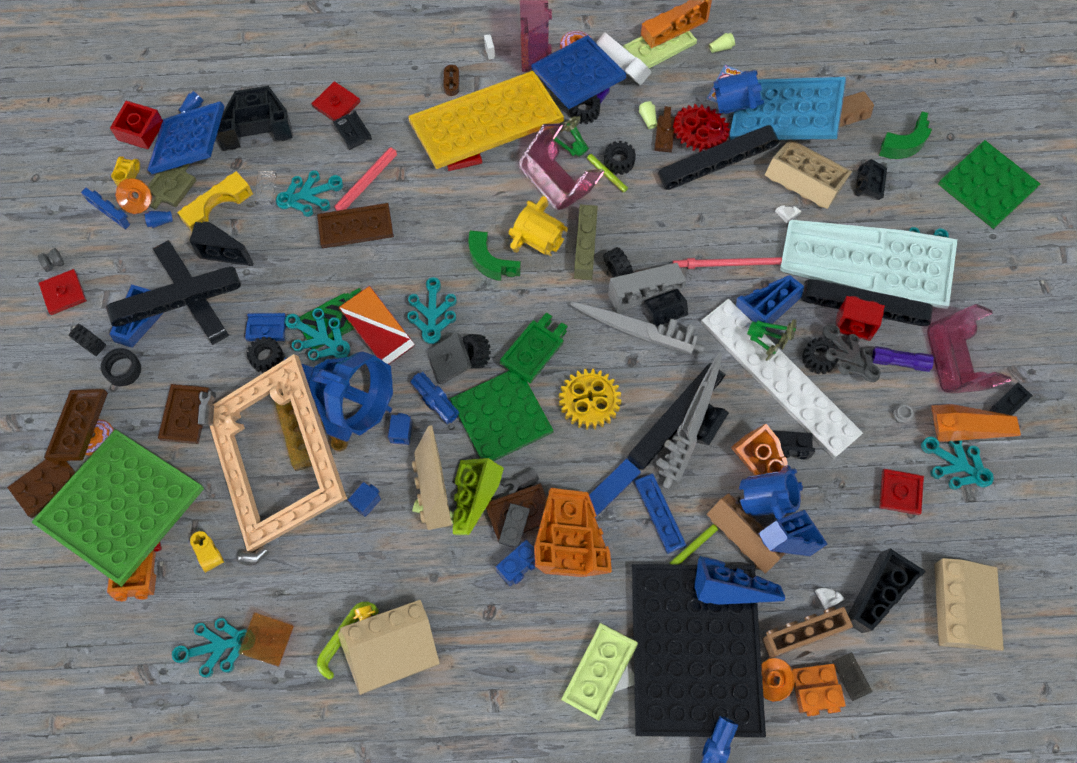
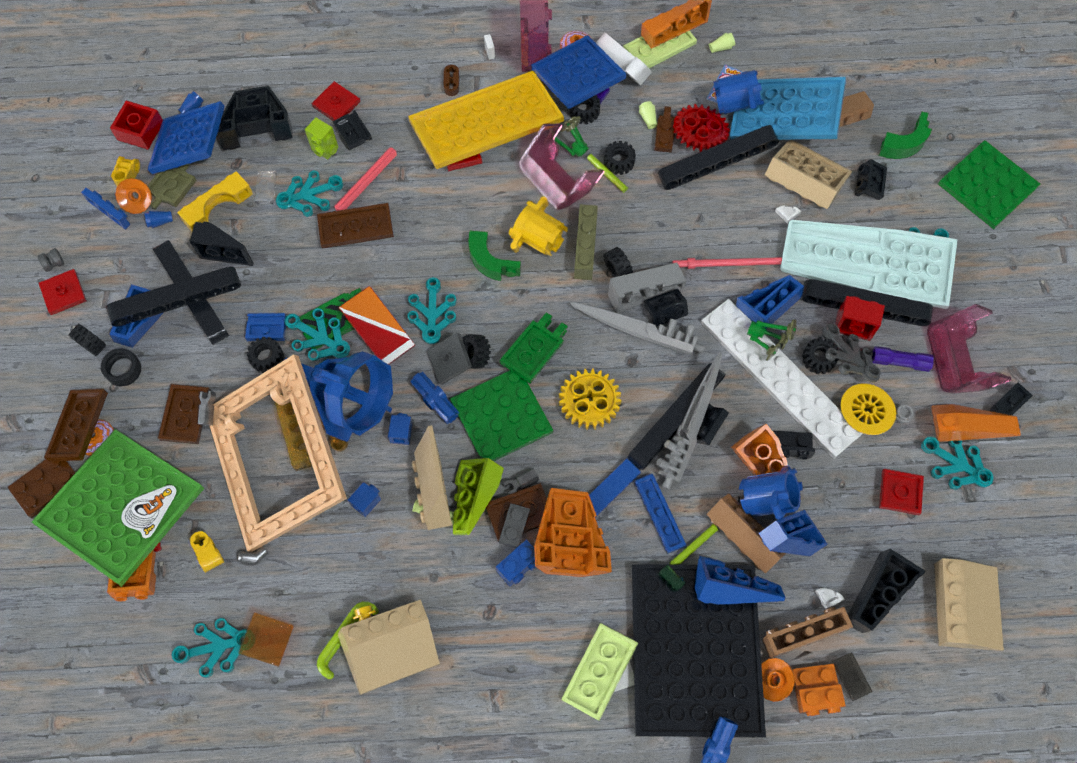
(147, 510): none -> sticker
(321, 138): none -> lime brick
(672, 578): none -> clear green pin
(880, 397): none -> yellow piece

